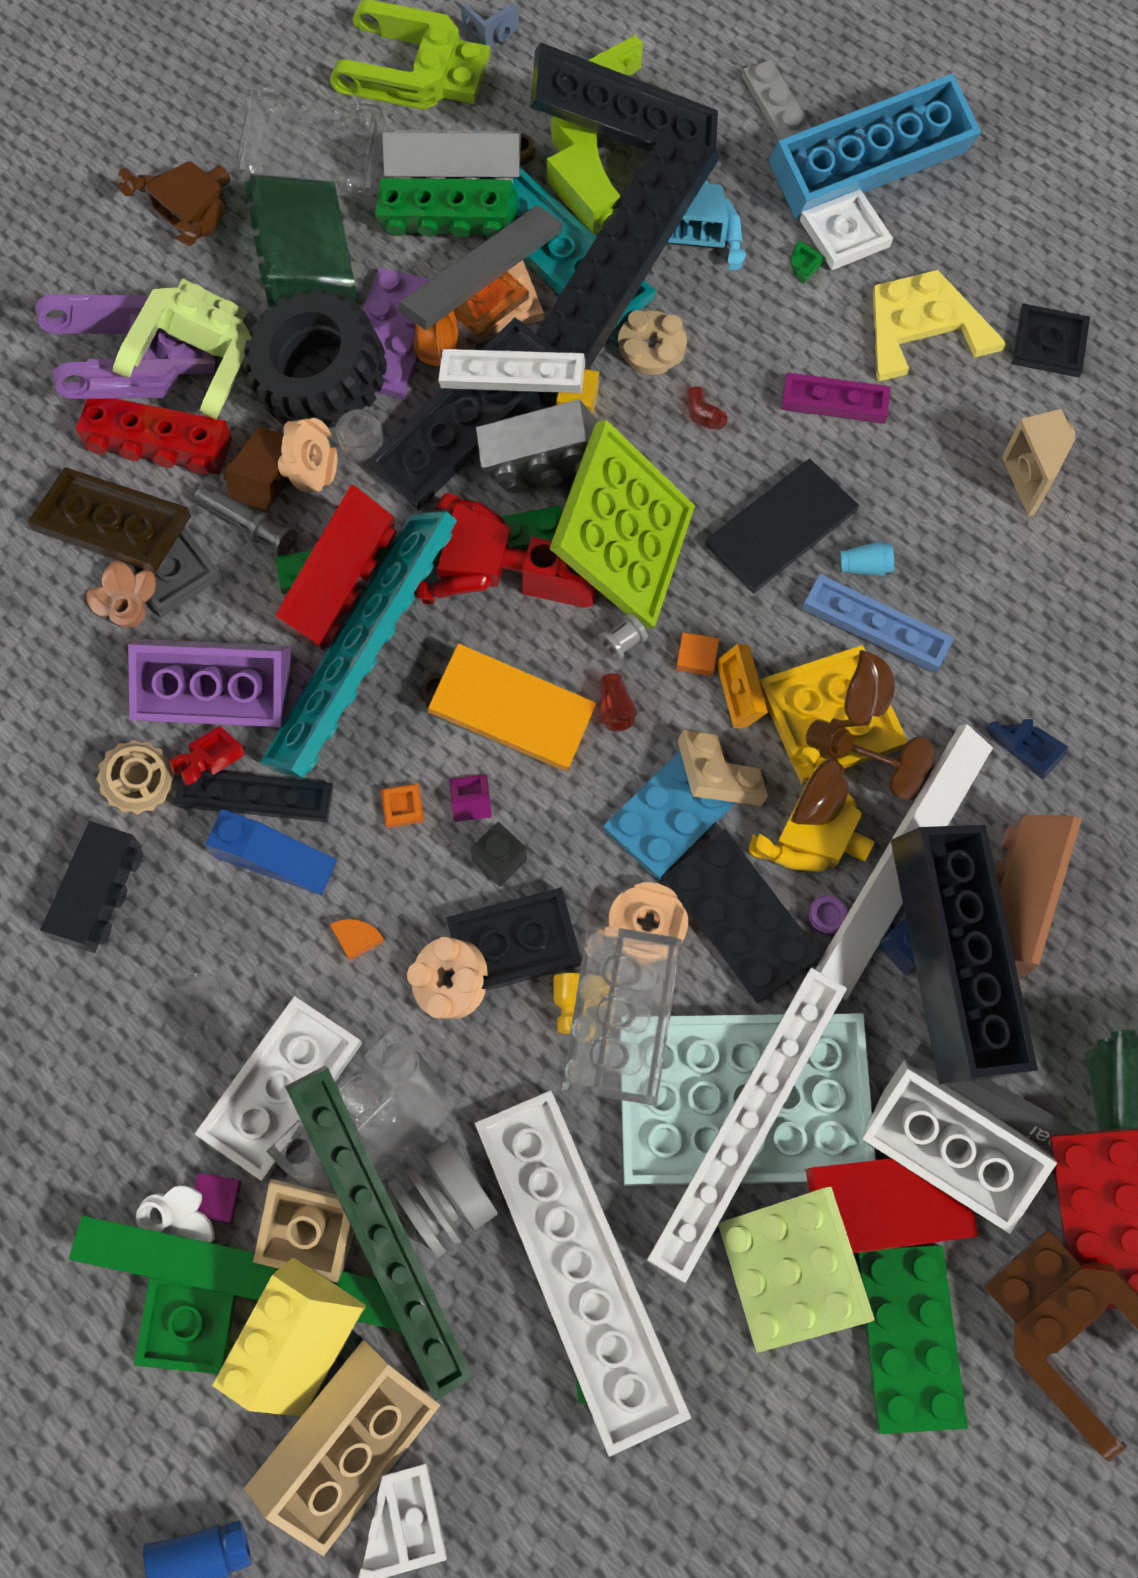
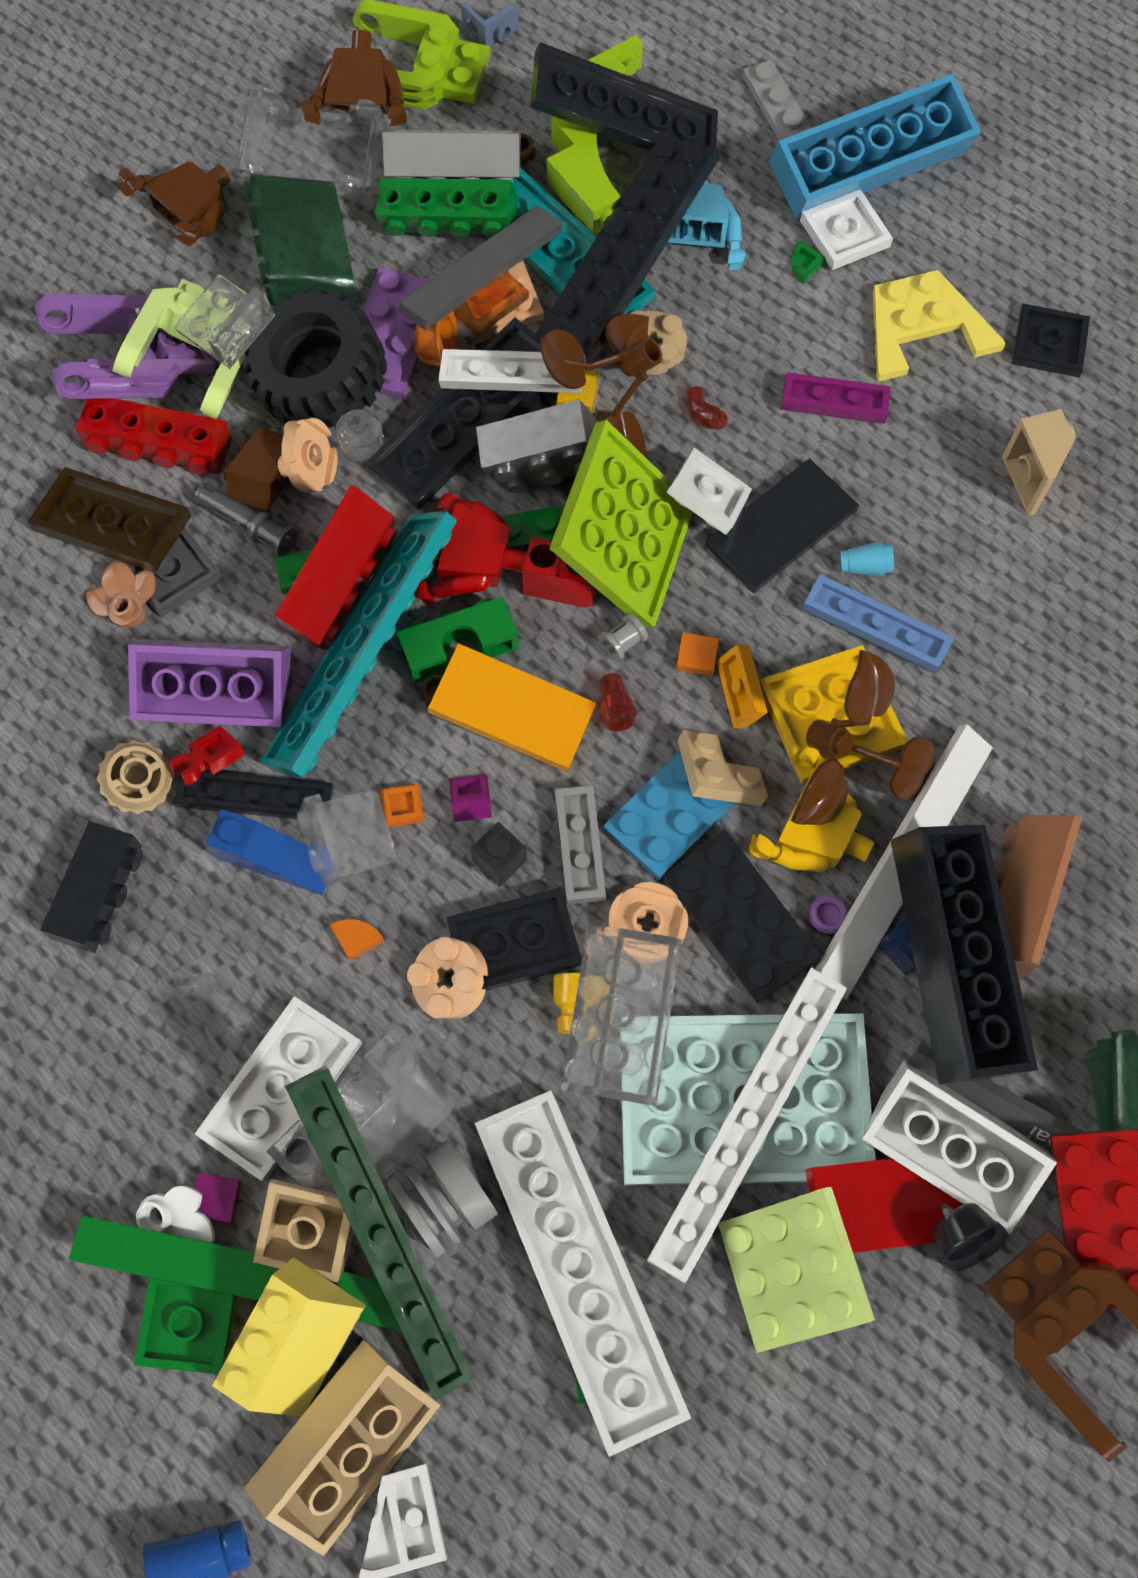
(225, 320): none -> clear bracket
(346, 835): none -> clear bracket
(357, 75): none -> reddish brown torso
(484, 624): none -> green arch
(580, 845): none -> light grey plate
(636, 355): none -> reddish brown plant
(709, 491): none -> white plate
(912, 1341): green plate -> none
(967, 1236): none -> black piece
(1030, 745): dark blue slope -> none

